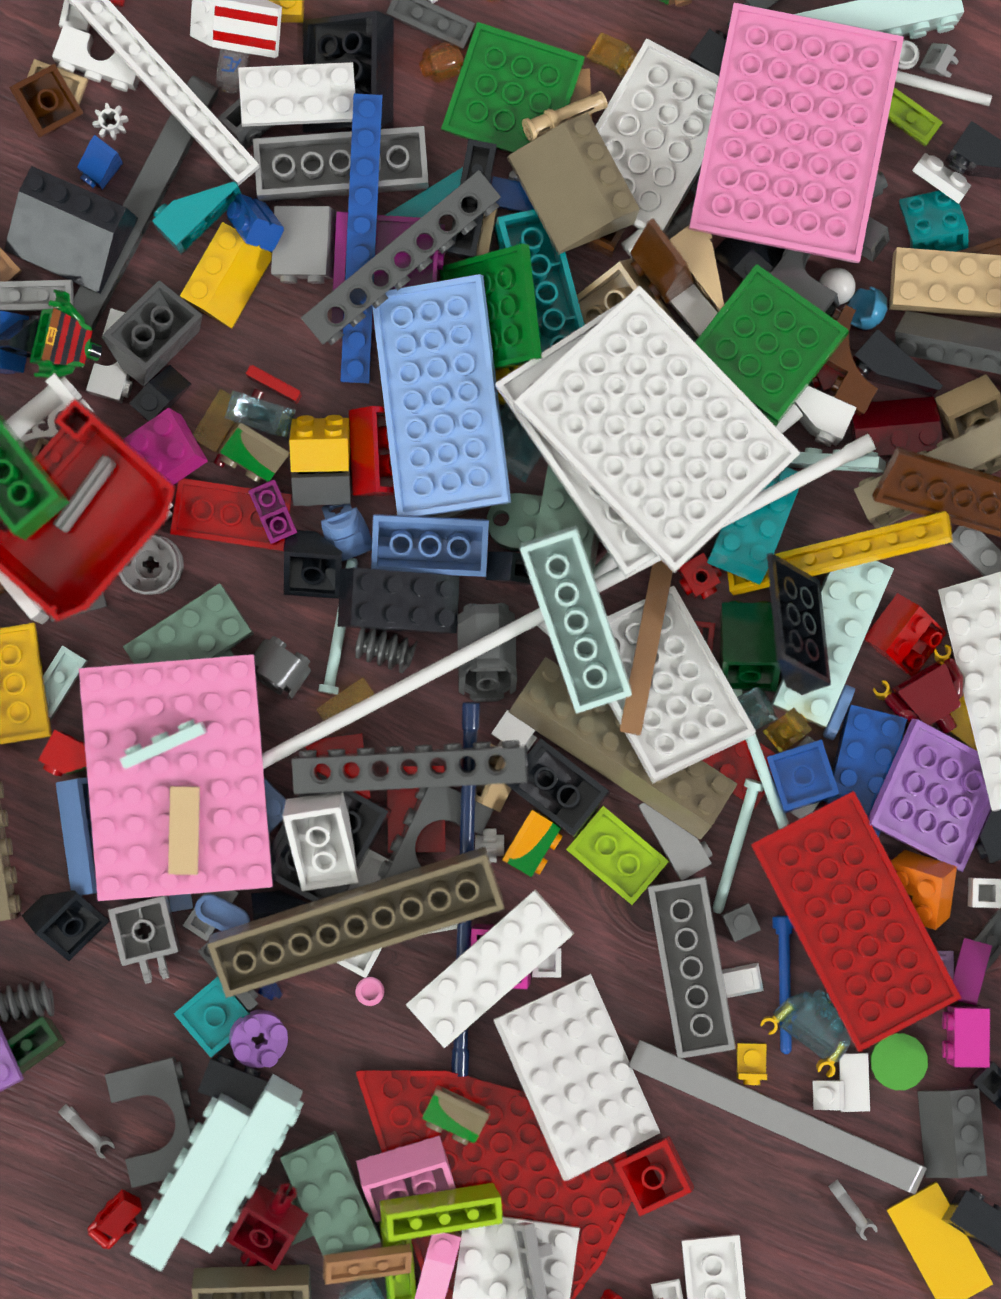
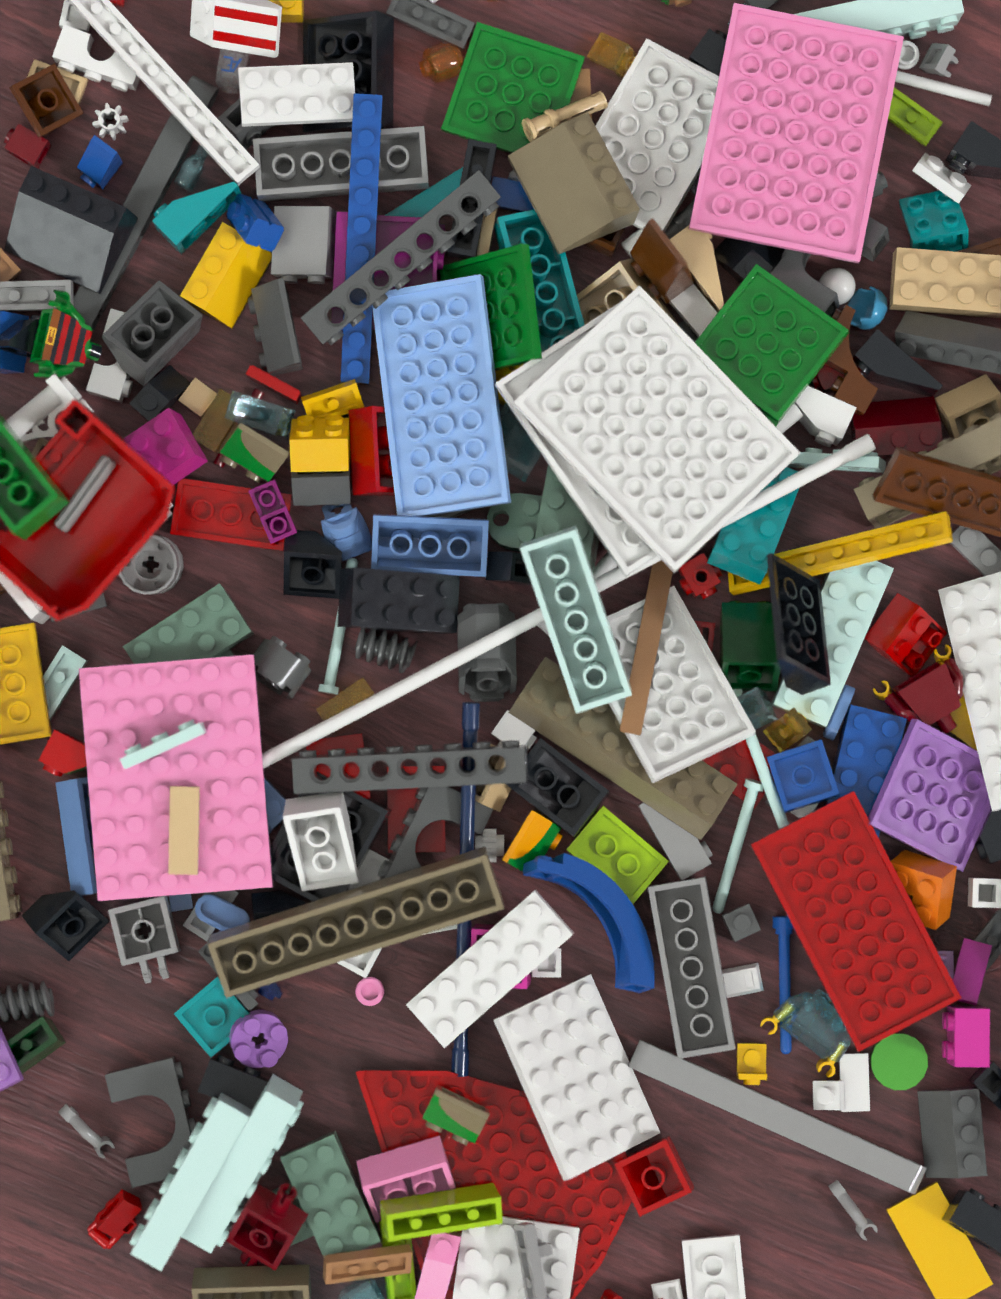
(26, 146): none -> dark red brick
(191, 170): none -> clear light blue piece
(197, 397): none -> tan tile
(275, 328): none -> dark grey slope
(333, 400): none -> yellow plate
(615, 911): none -> blue arch

